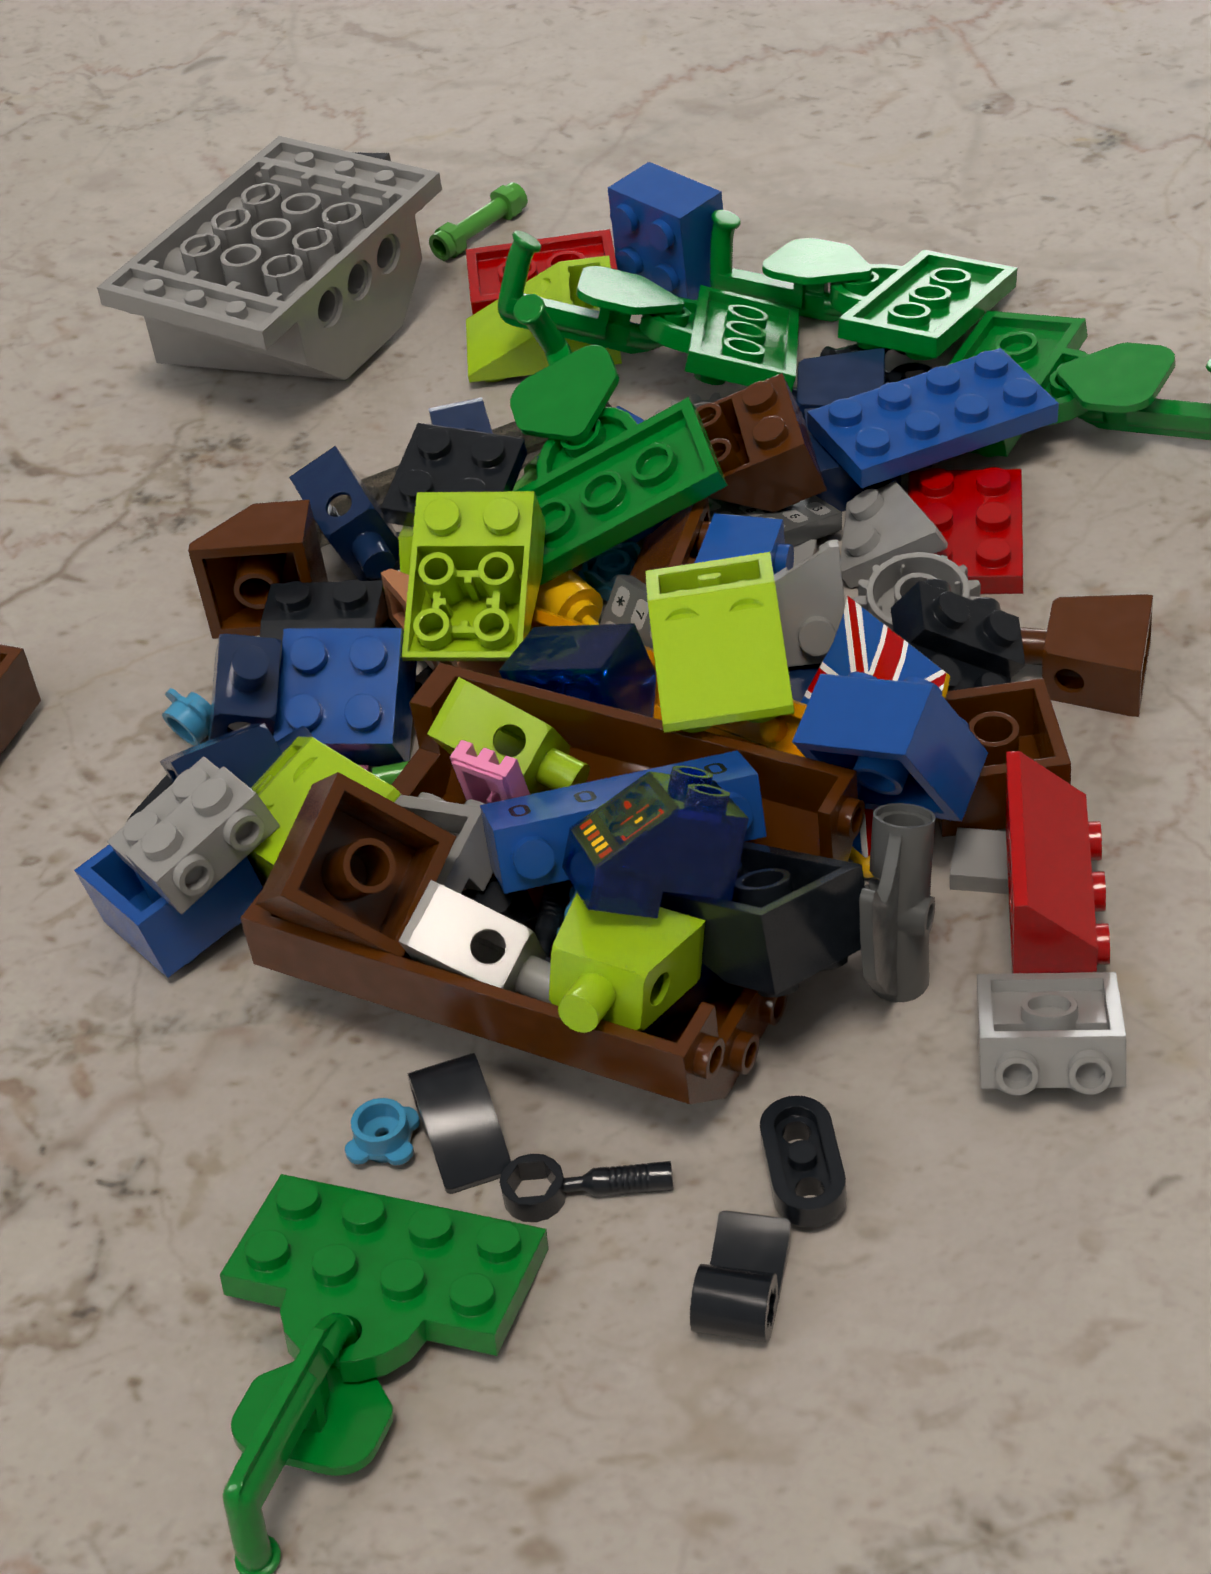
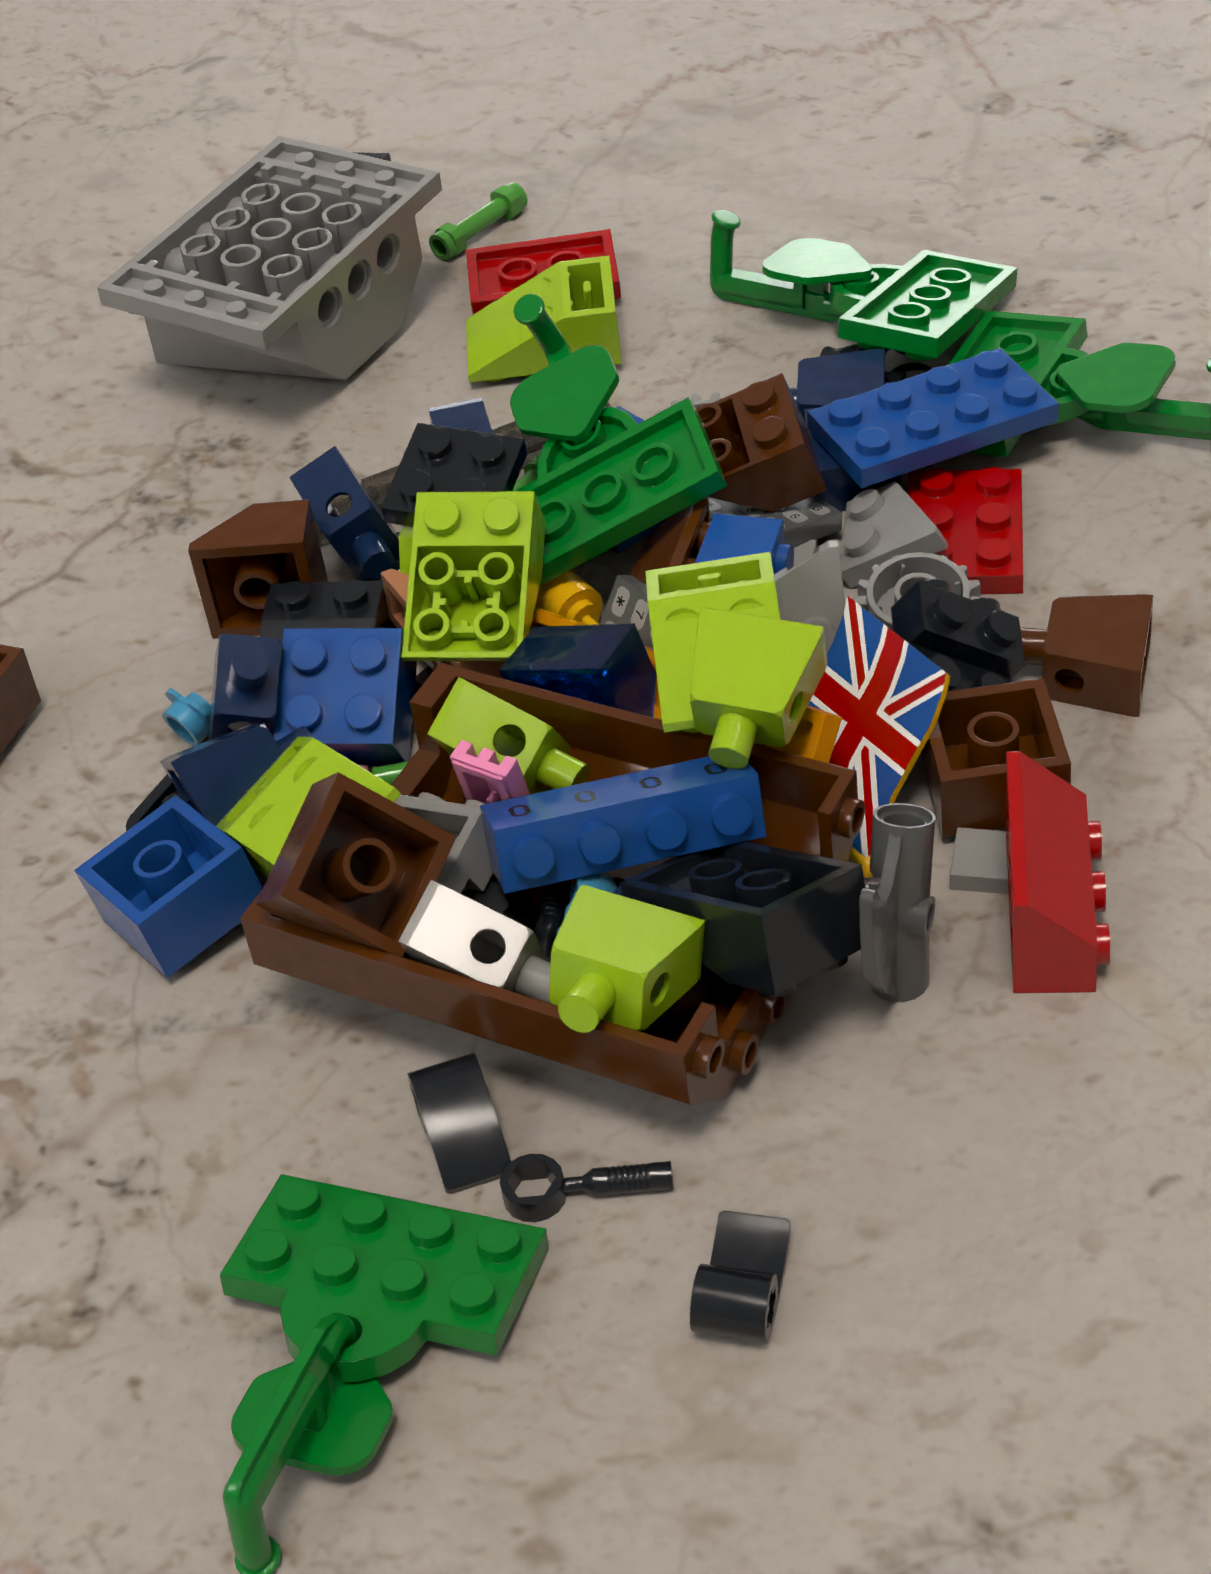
(194, 833): light grey plate -> none
(382, 1132): dark azure plate -> none
(603, 569): dark azure plate -> none
(654, 838): clear blue piece -> none
(664, 228): blue brick -> none
(721, 331): green plate -> none
(752, 680): none -> lime torso
(805, 1165): black plate -> none
(896, 738): blue brick -> none
(1051, 1032): light grey plate -> none

